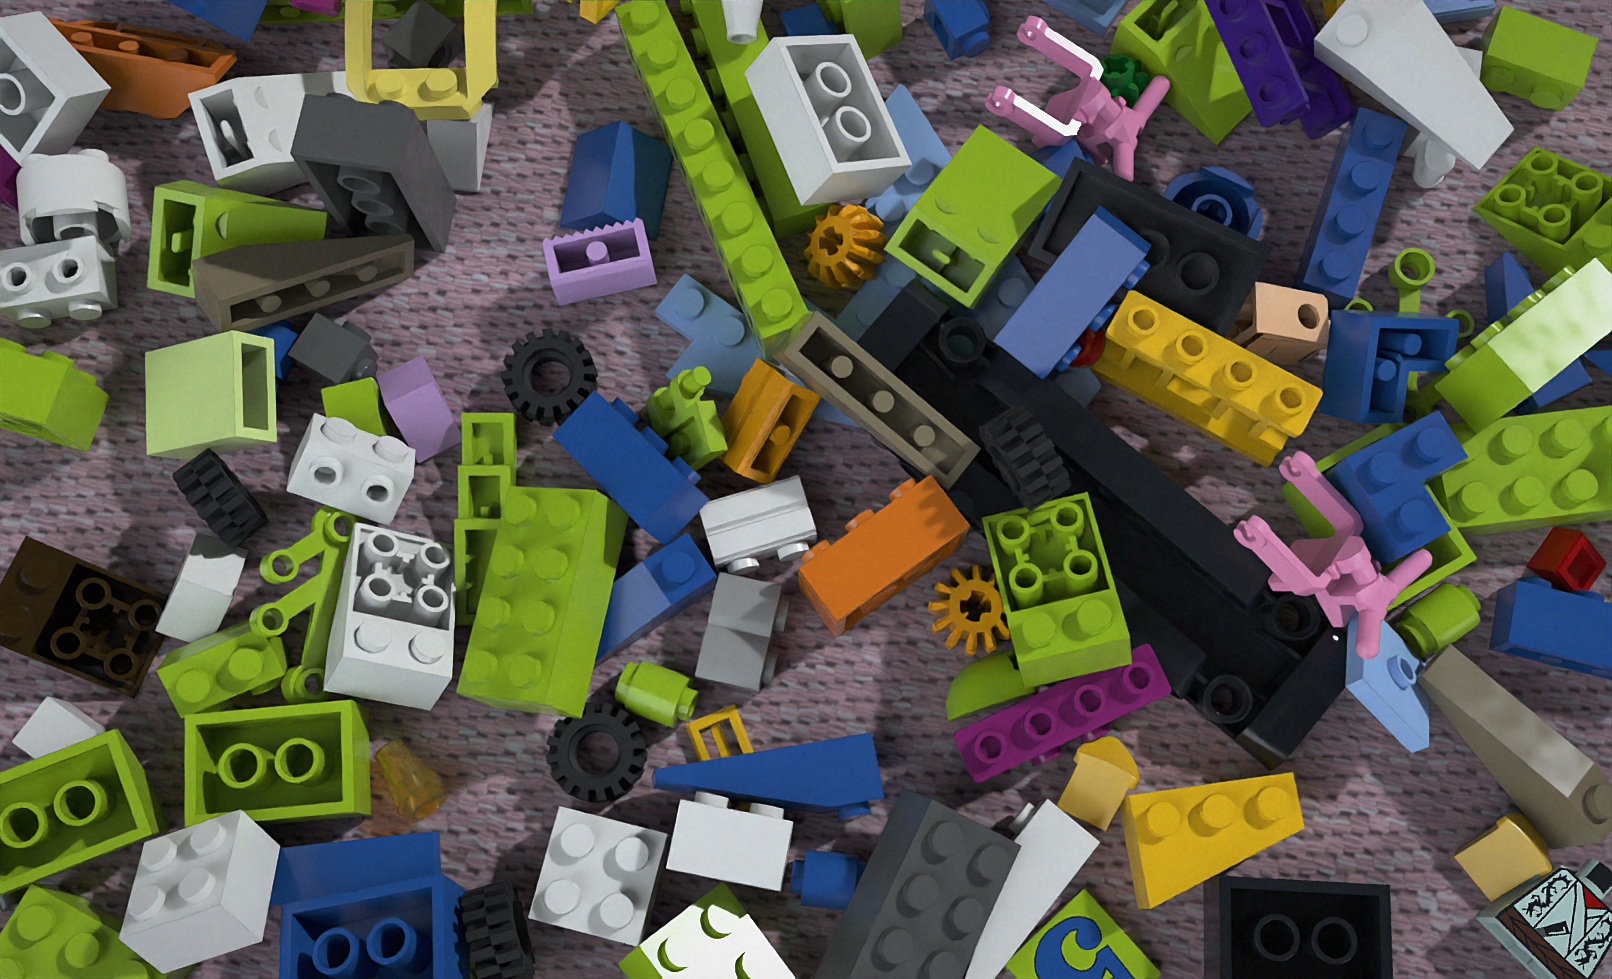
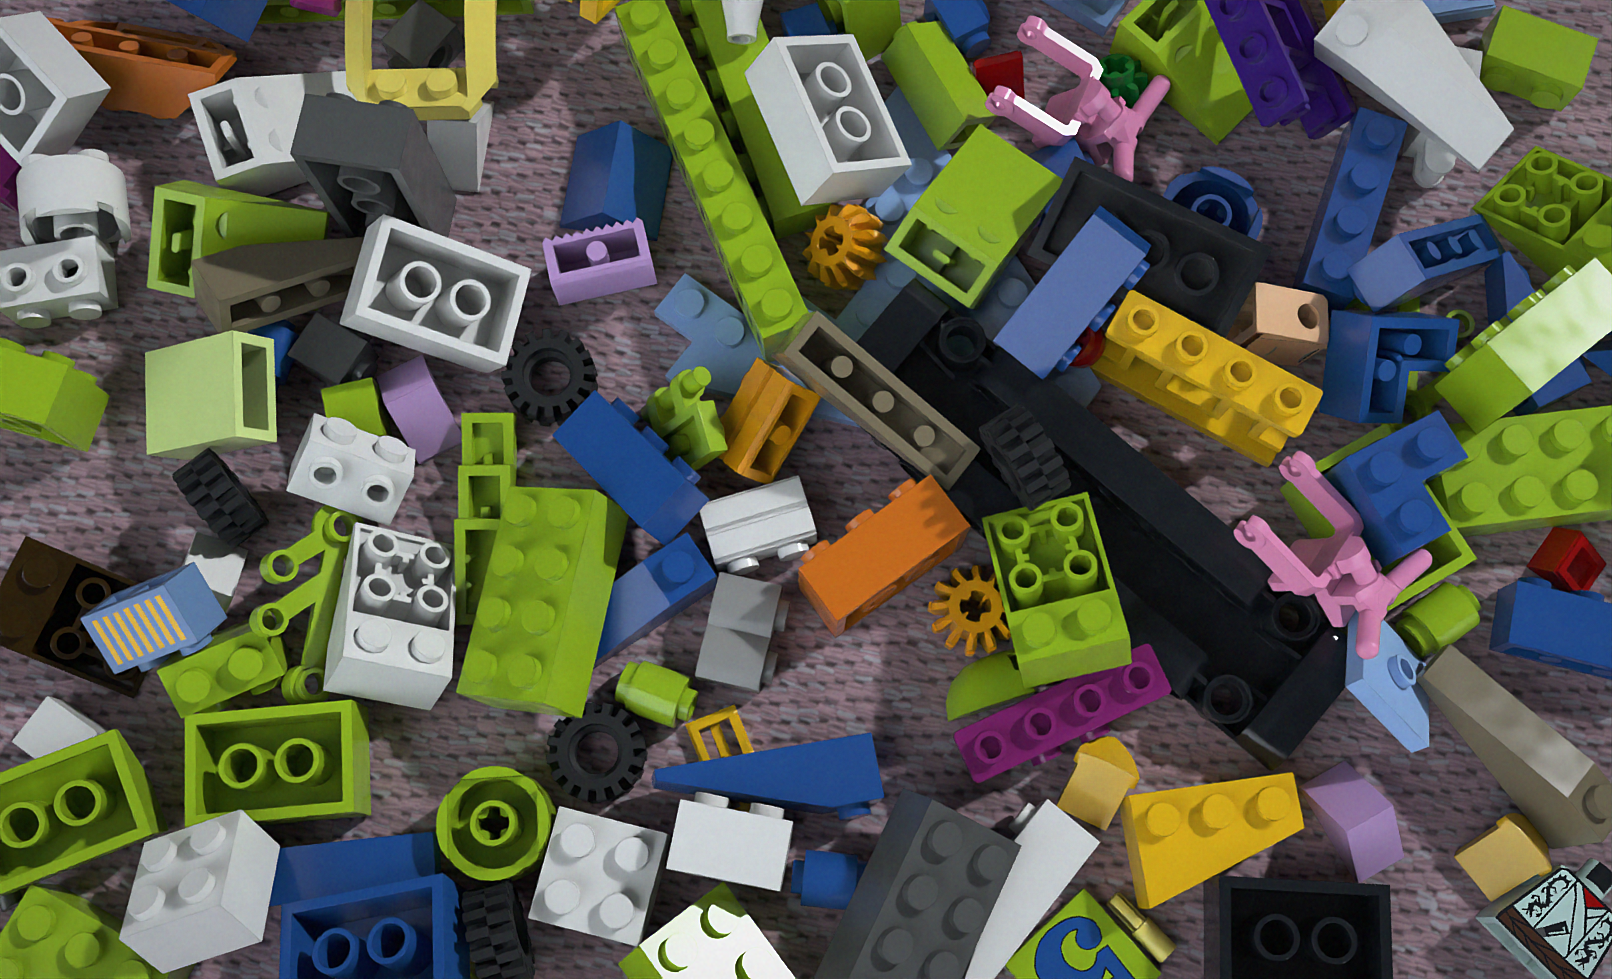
(155, 619): none -> medium blue brick
(412, 784): clear yellow cone -> none
(435, 295): none -> white brick
(474, 803): none -> lime brick
(937, 83): none -> lime brick
(1001, 70): none -> red slope
(1142, 928): none -> light yellow pin
(1355, 819): none -> lavender slope
(1423, 261): none -> blue slope

